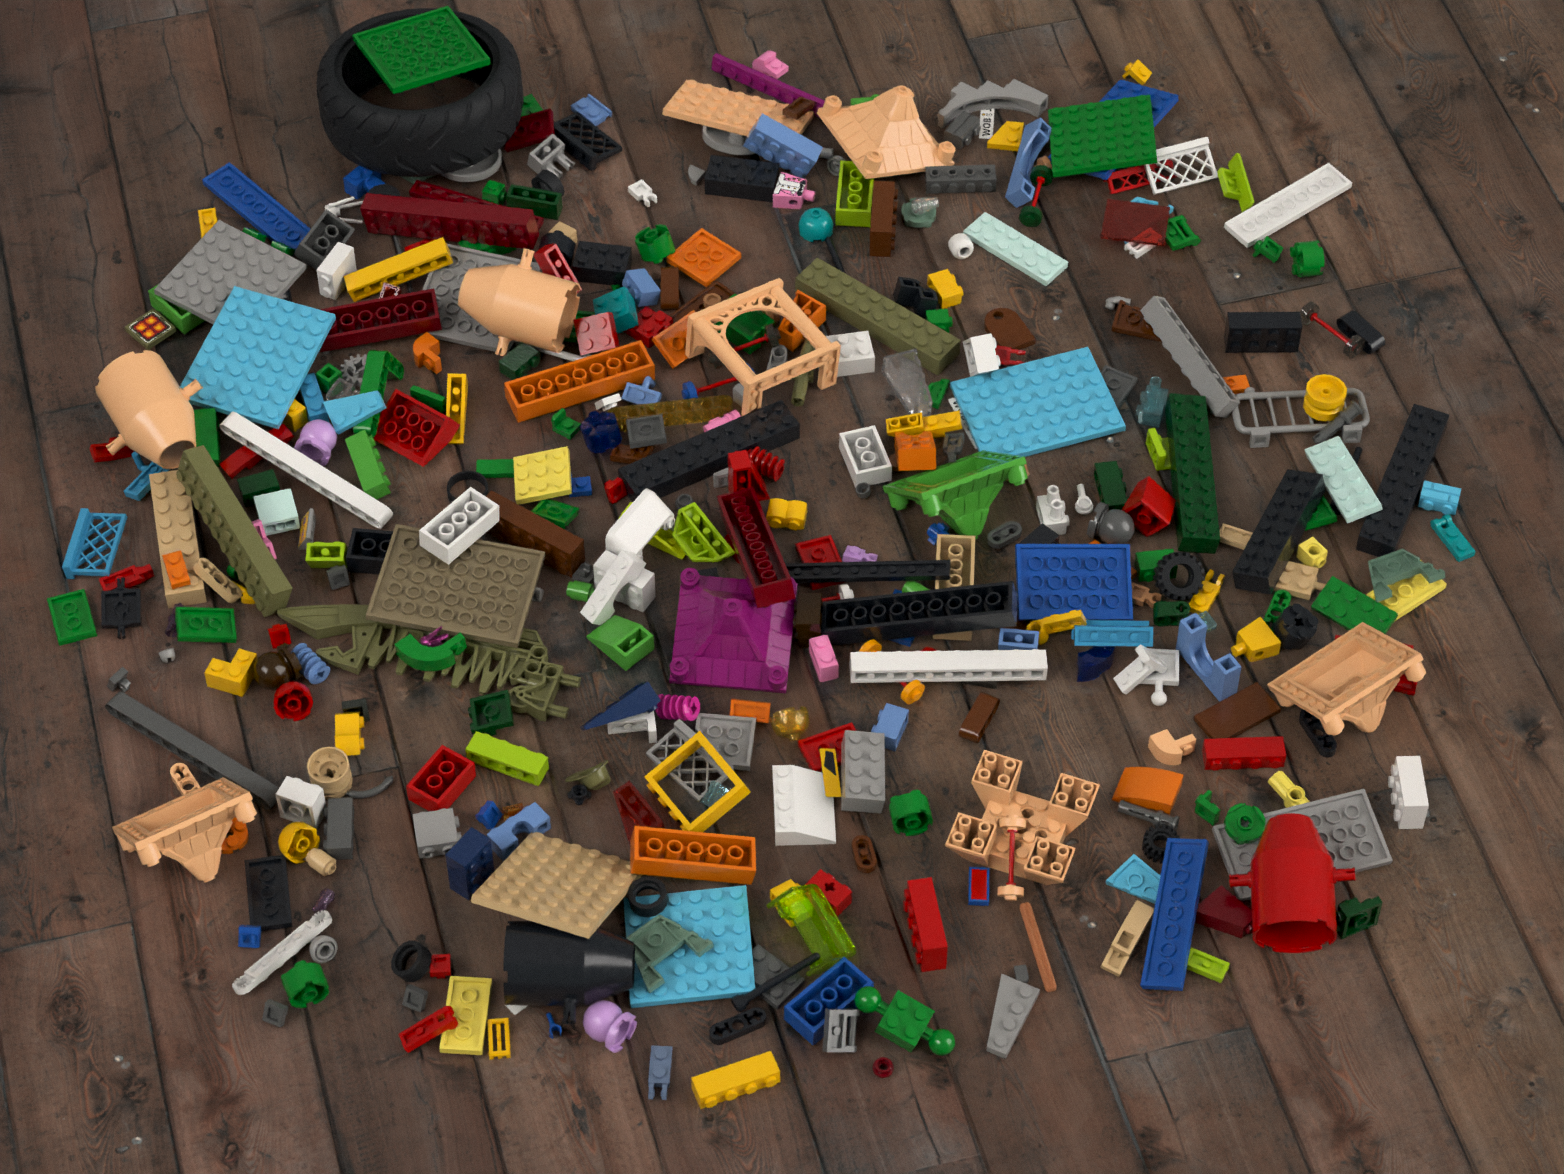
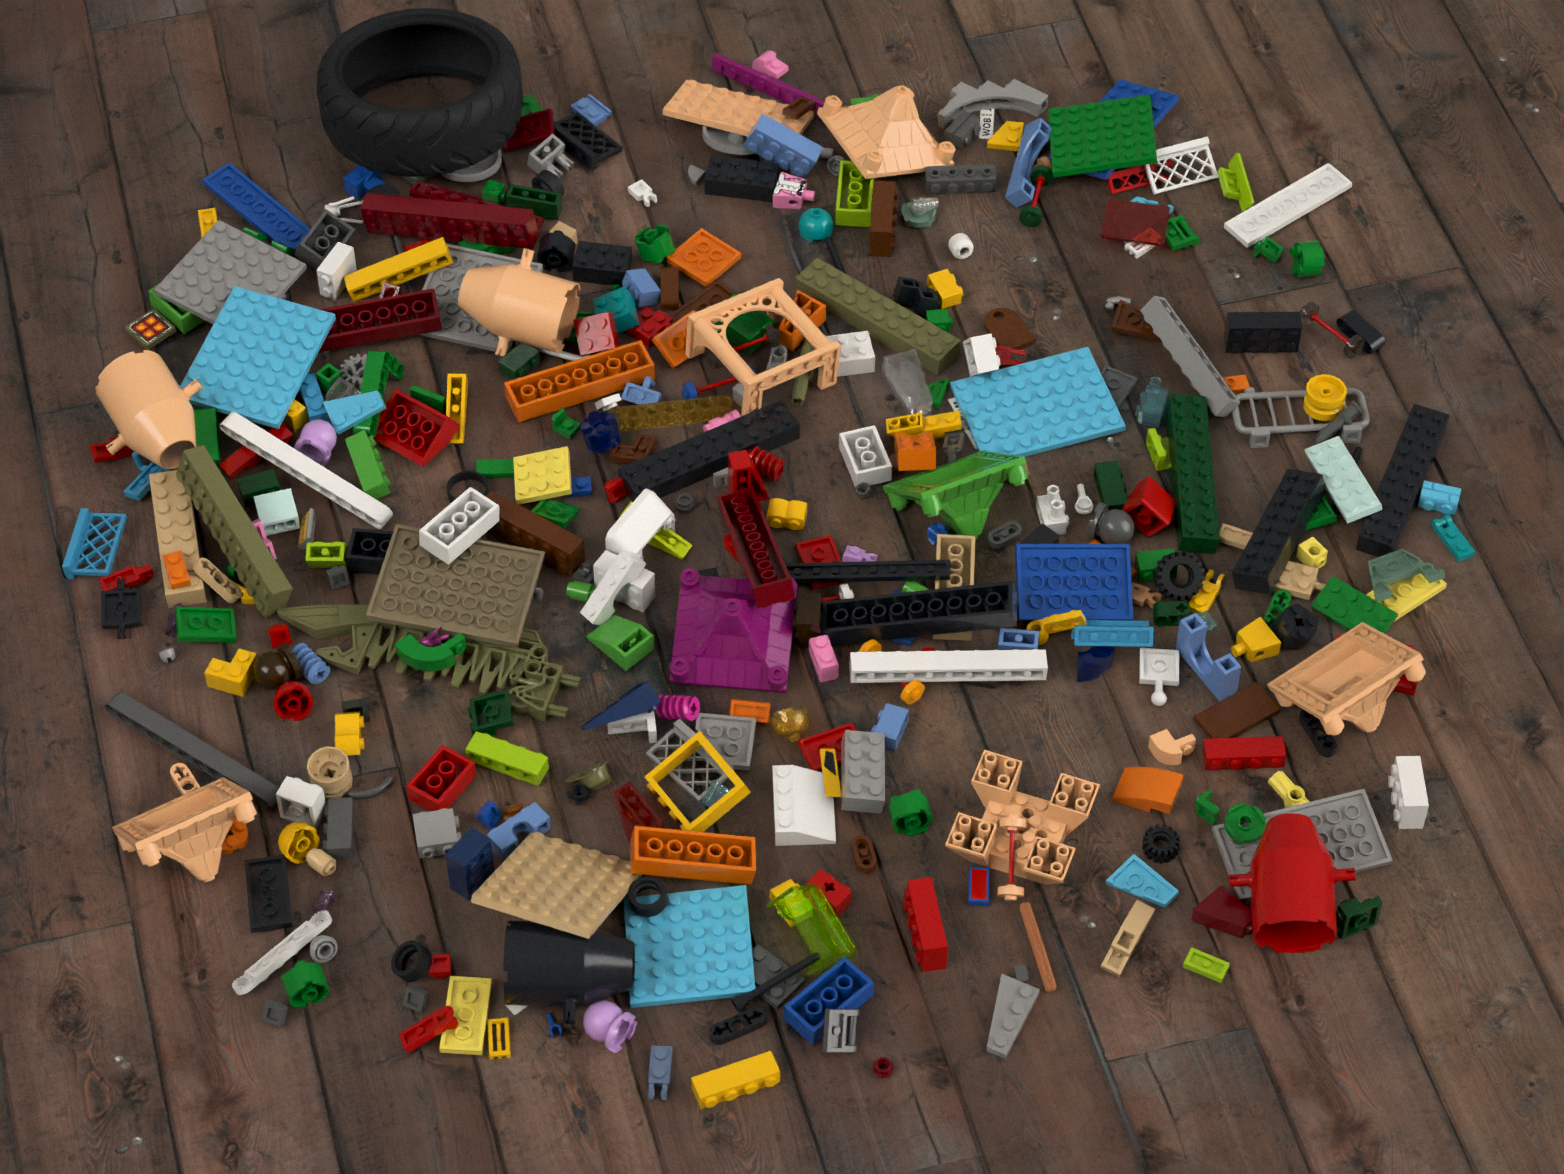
(71, 617): green tile -> none
(119, 680): dark grey tile -> none
(249, 936): blue tile -> none
(421, 49): green plate -> none
(426, 351): orange brick -> none
(553, 263): red brick -> none
(646, 431): dark grey plate -> none
(659, 940): sand green wing -> none
(699, 536): lime wedge -> none
(711, 299): medium nougat tile -> none
(904, 1021): green brick -> none
(979, 717): reddish brown beam -> none
(1015, 249): light aqua plate -> none
(1137, 71): yellow bracket -> none
(1139, 669): white bracket -> none
(1149, 815): dark grey pin -> none
(1174, 914): blue plate -> none

